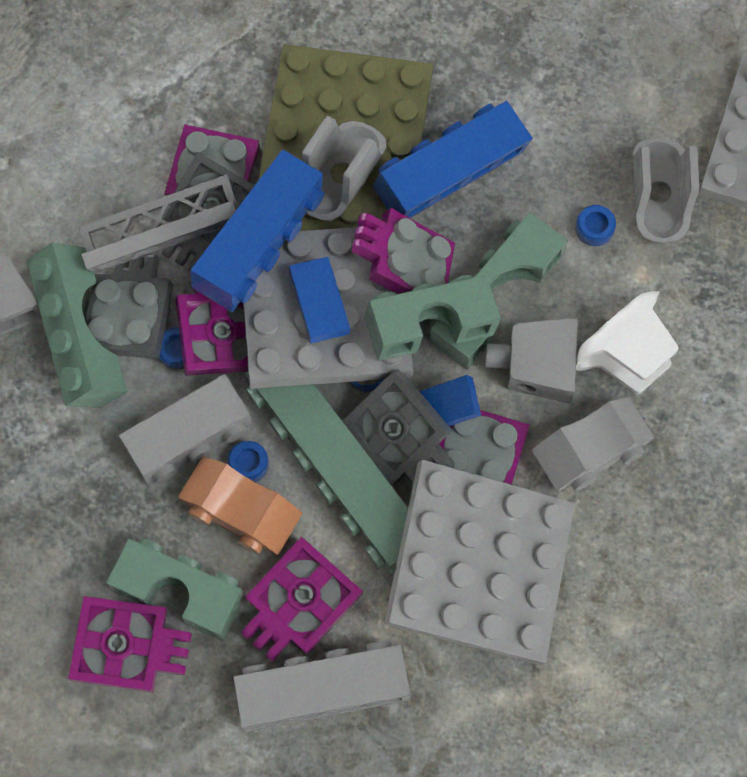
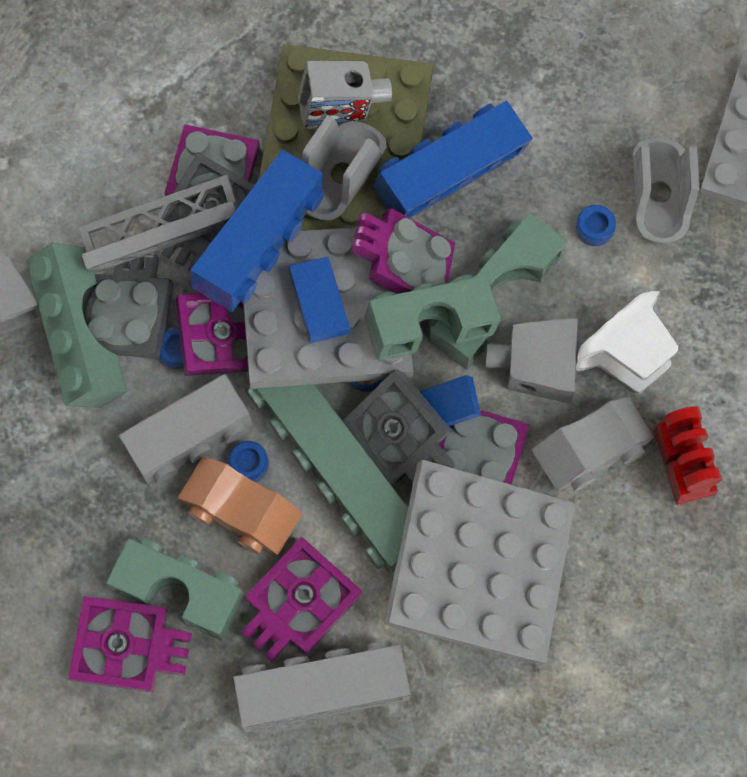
(339, 91): none -> light grey torso
(690, 464): none -> red legs

